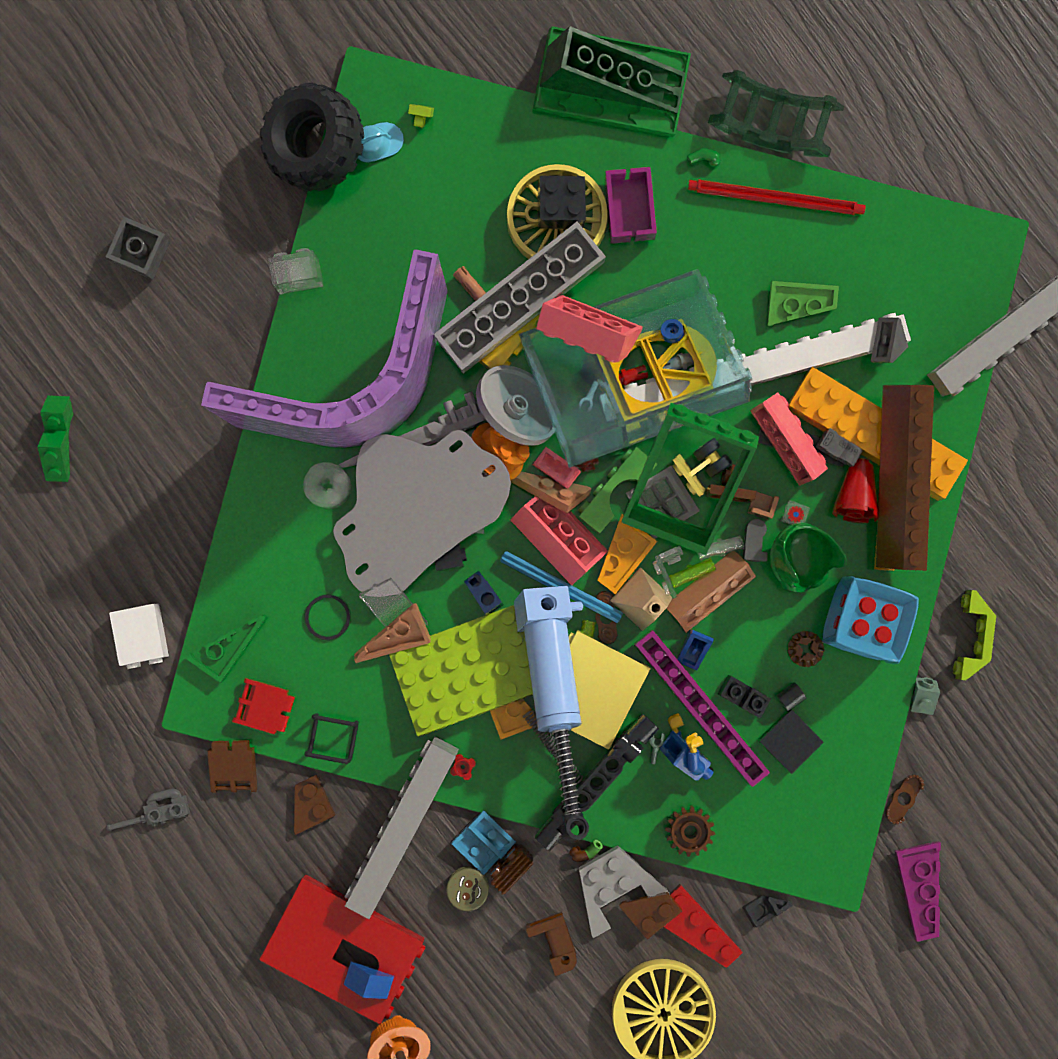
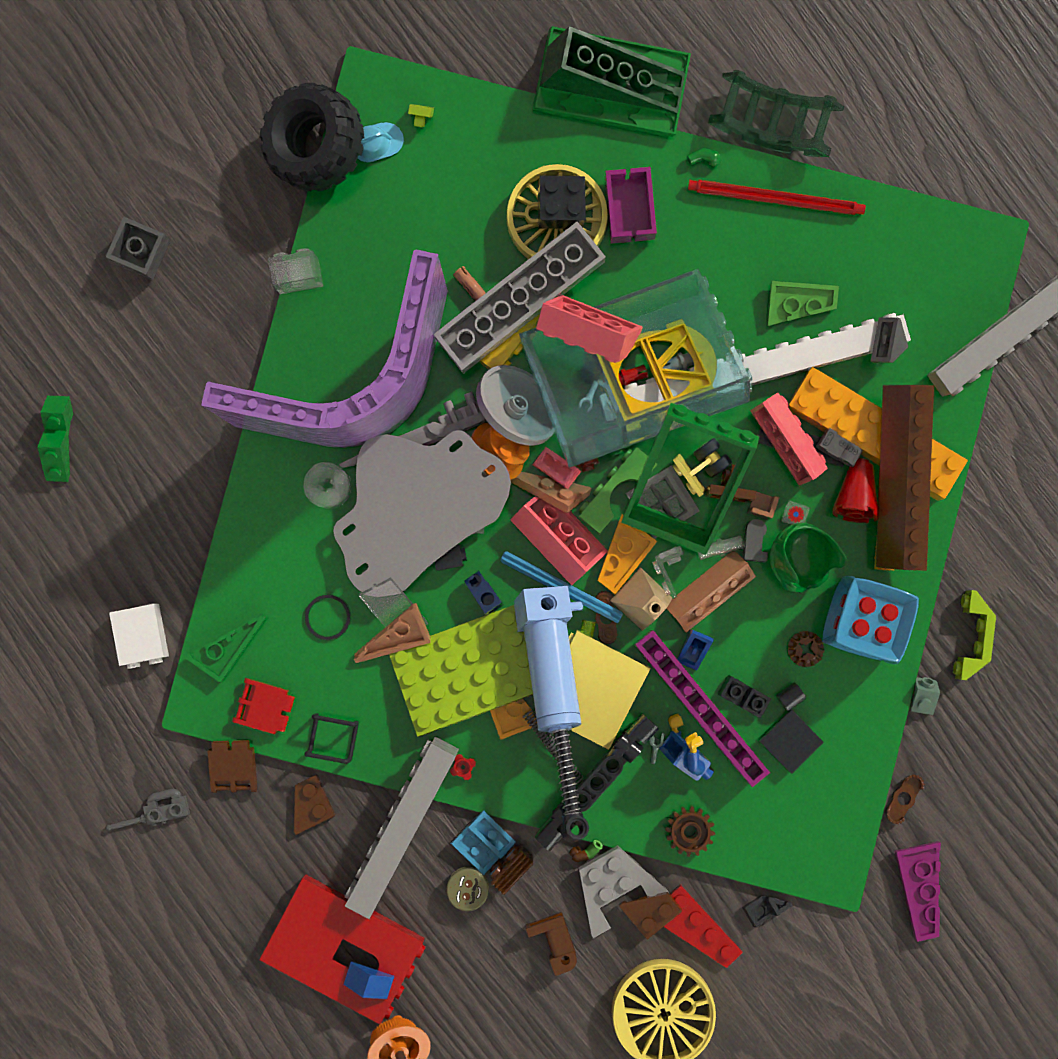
(669, 326): blue tile -> none
(692, 572): clear neon green pin -> none

